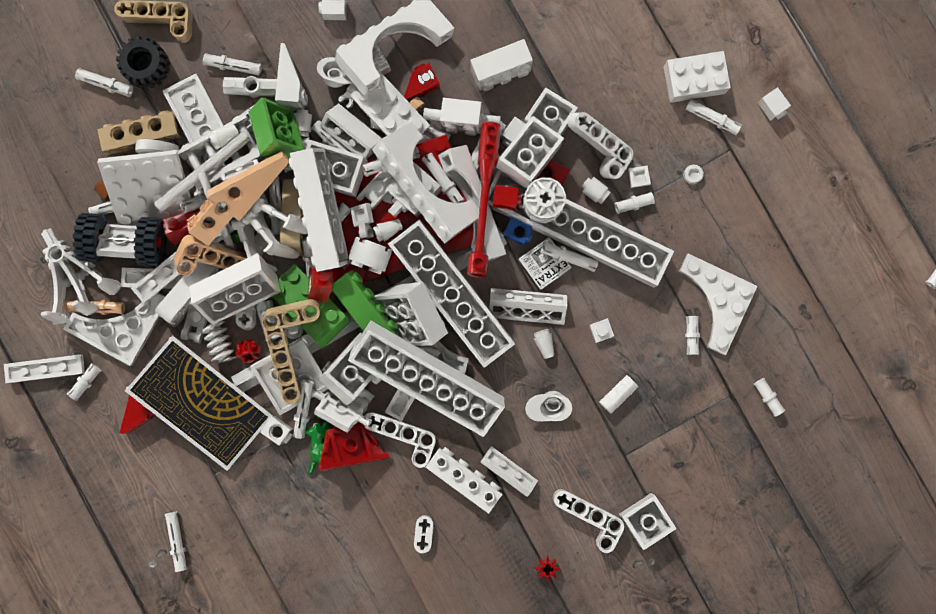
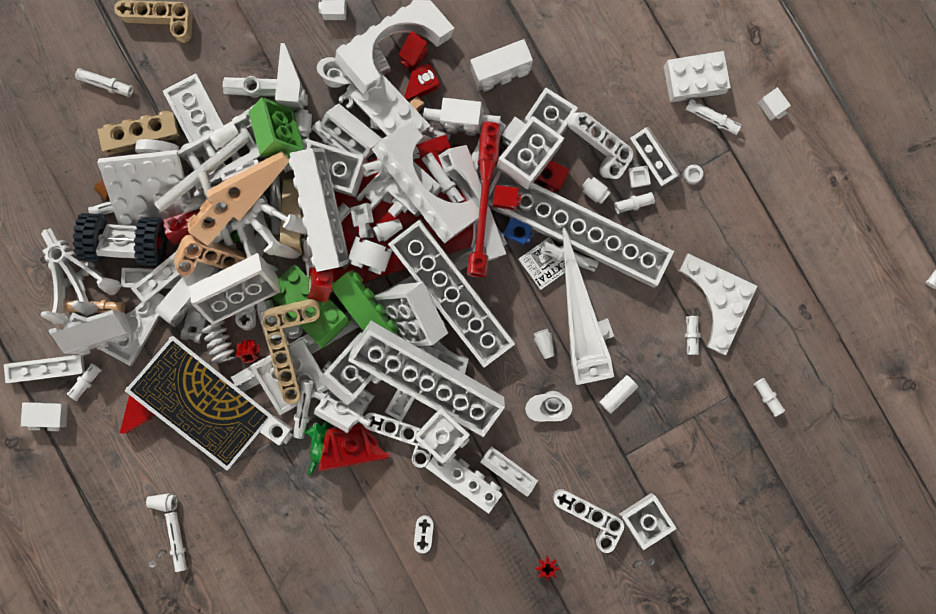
(44, 415): none -> white brick
(95, 332): none -> white wedge
(136, 49): black tyre -> none
(162, 502): none -> white cone
(232, 64): white pin -> none
(413, 51): none -> red slope
(442, 436): none -> white plate
(528, 302): white fence -> none
(533, 204): white wheel -> none
(587, 346): none -> white plate
(654, 156): none -> white brick

